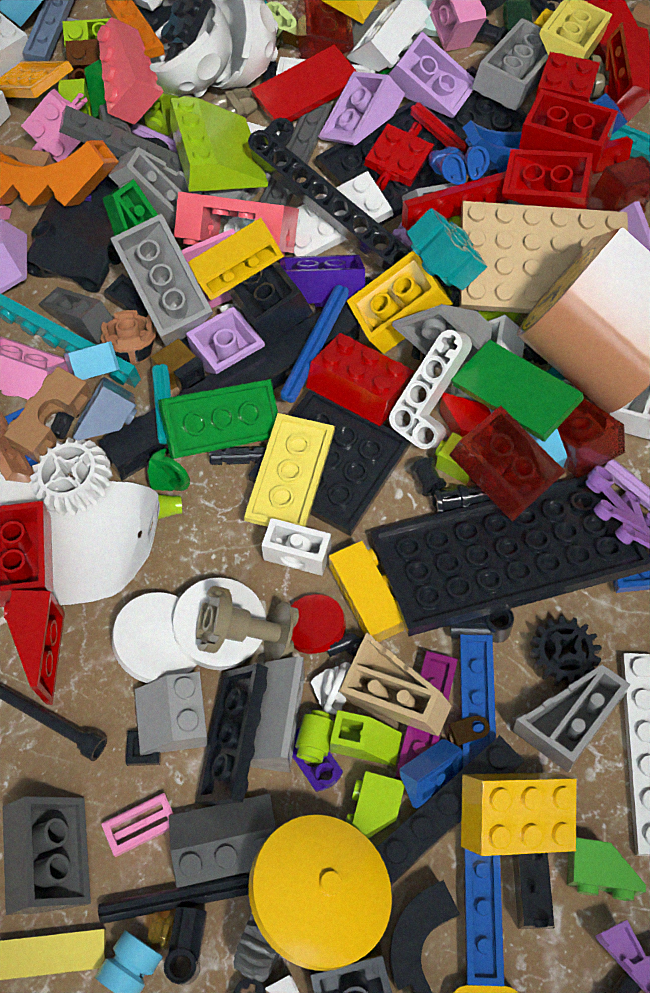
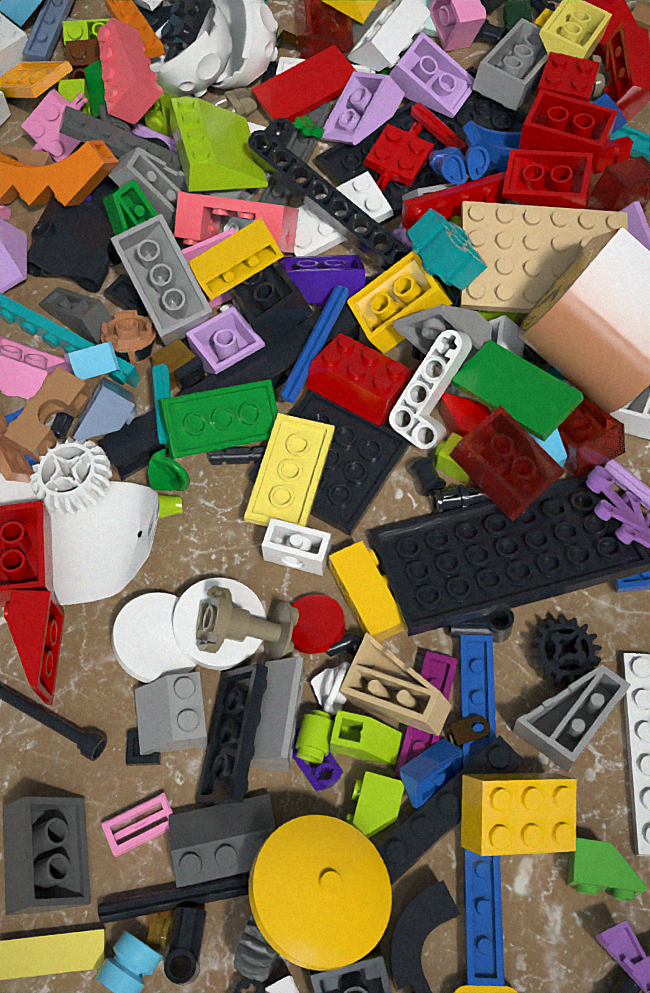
(284, 18): yellowish green beam -> none
(307, 128): none -> green piece
(533, 891): black hinge -> none

